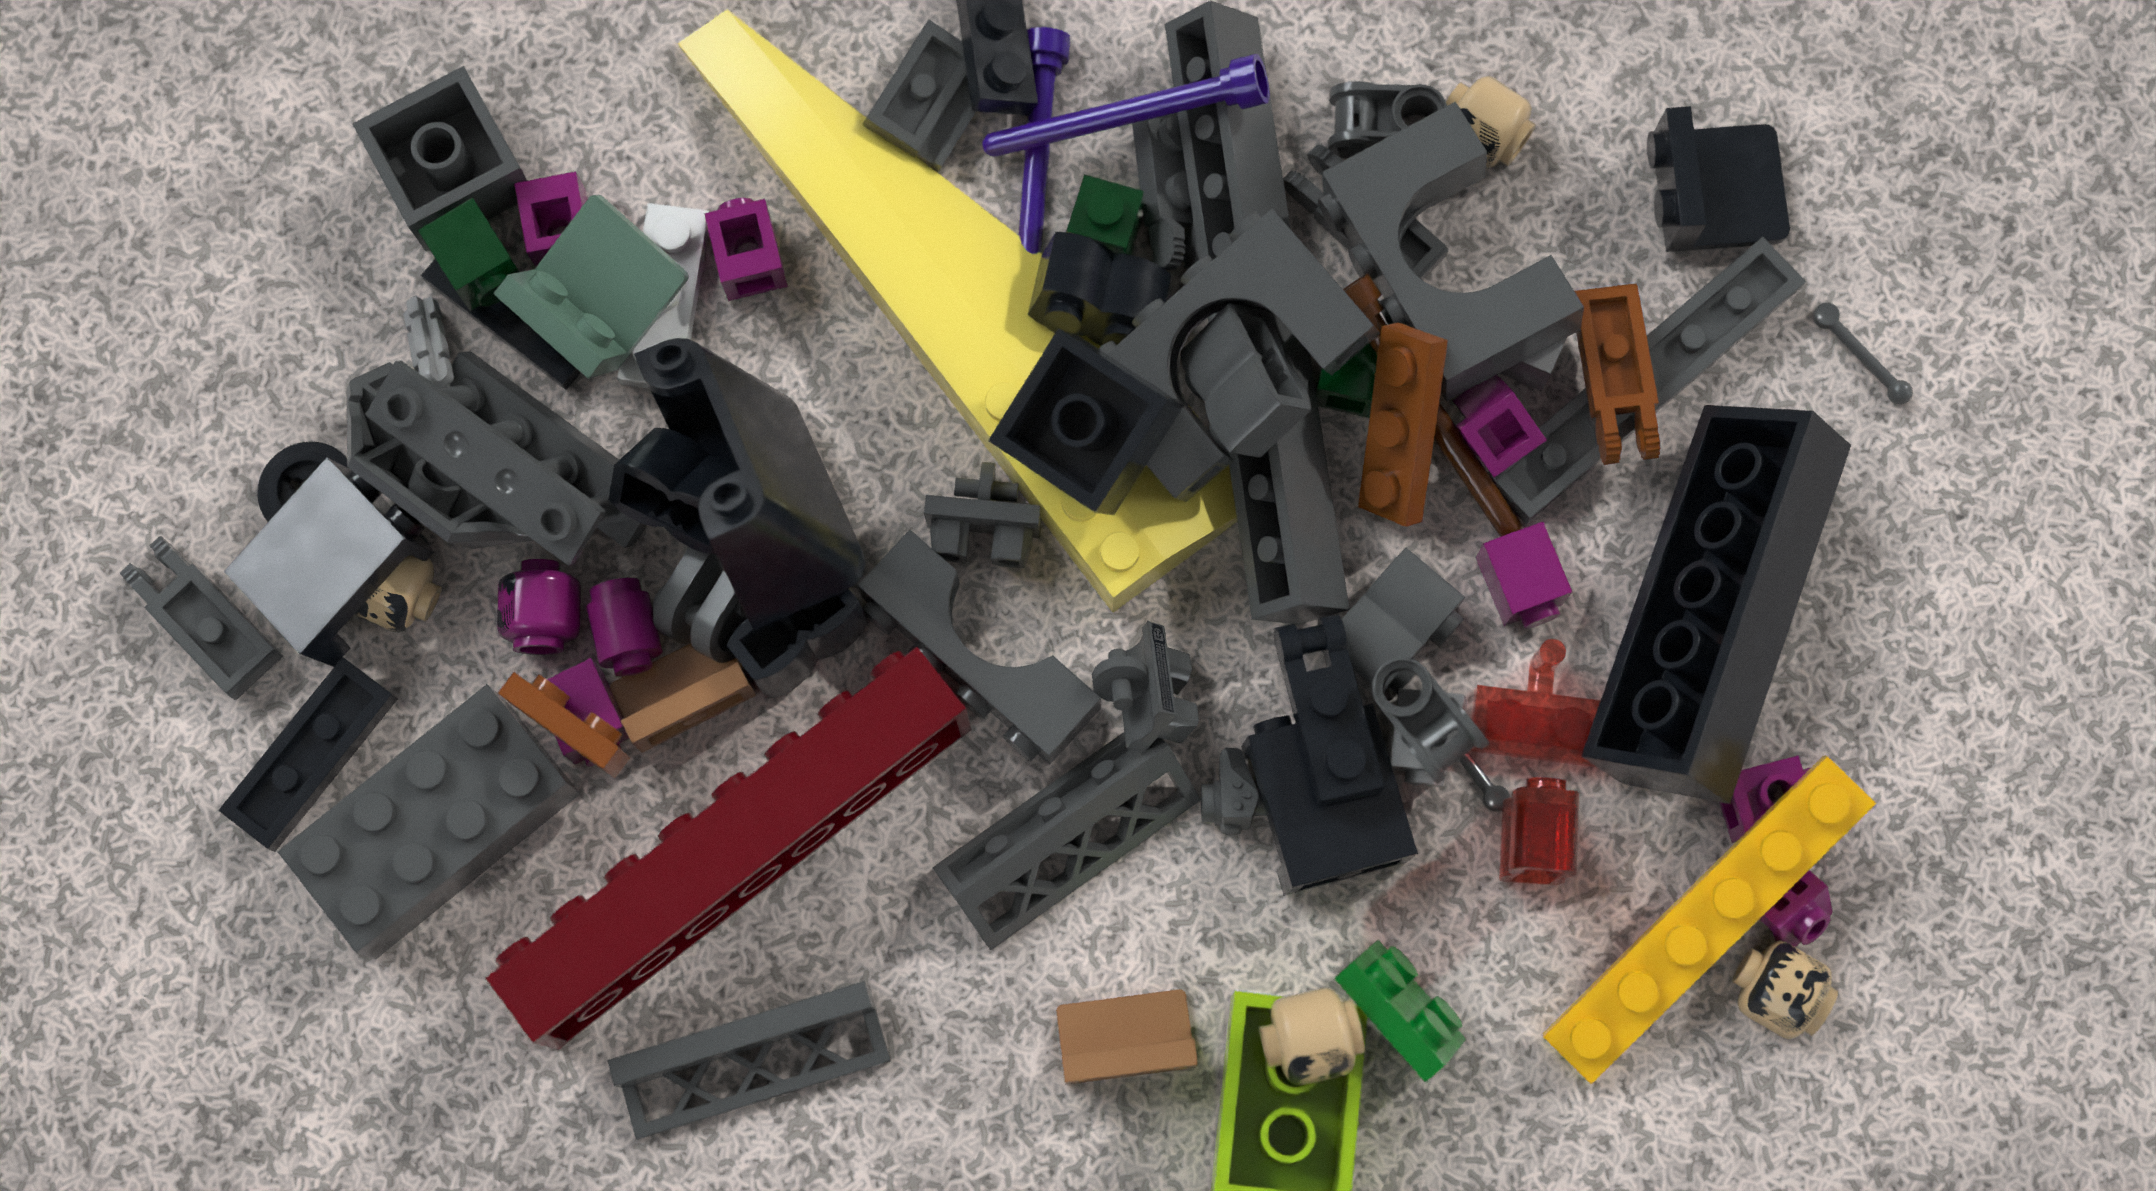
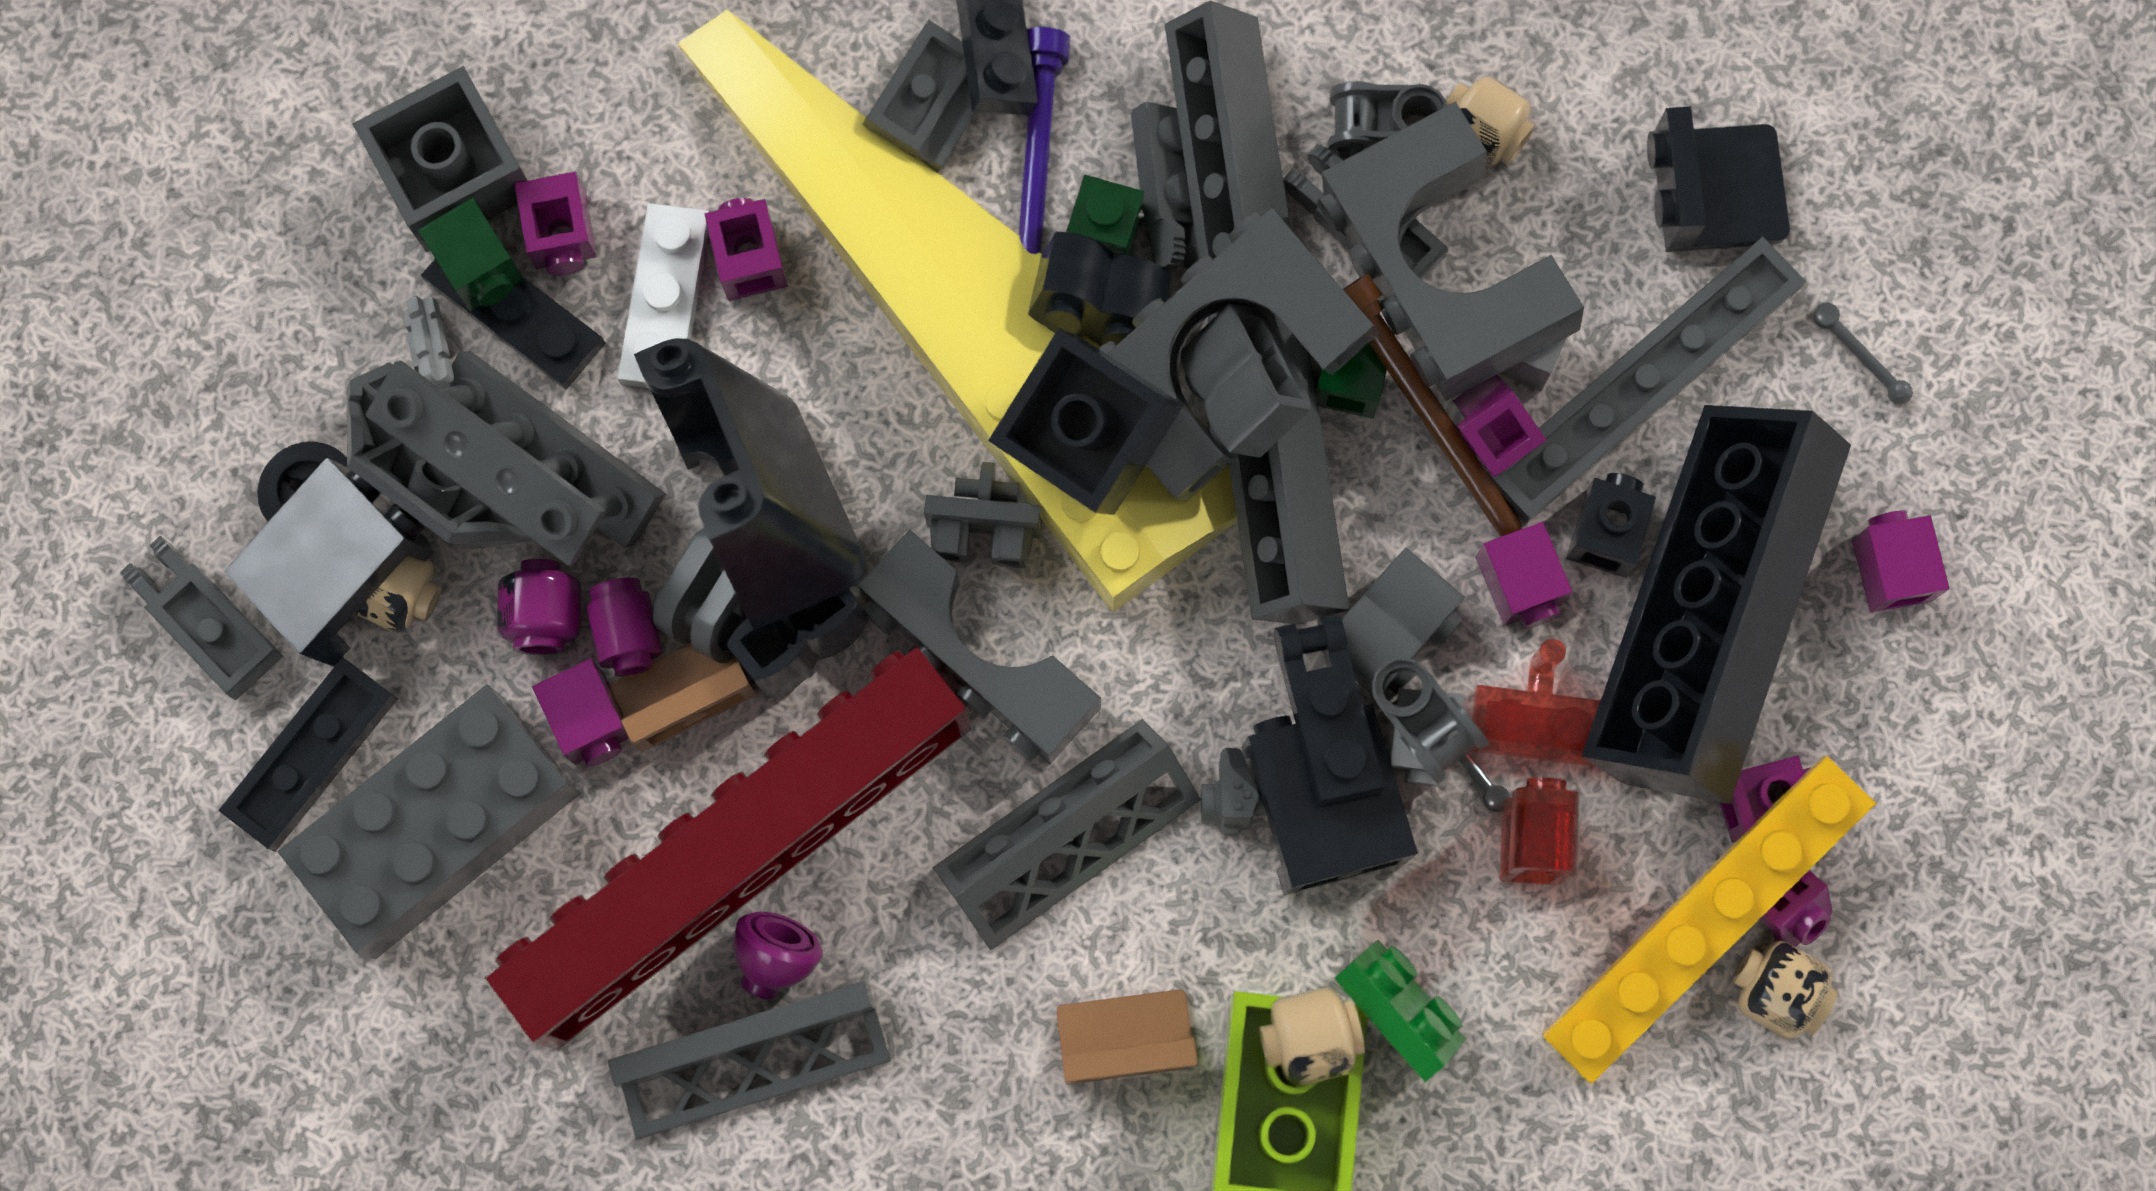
(545, 705): dark orange plate -> none
(595, 289): sand green bracket -> none
(663, 483): black brick -> none
(773, 953): none -> magenta brick
(1144, 688): dark grey hips -> none
(1240, 83): dark purple piece -> none
(1402, 423): dark orange plate -> none
(1600, 542): none -> black brick
(1618, 369): dark orange hinge -> none
(1900, 561): none -> magenta brick

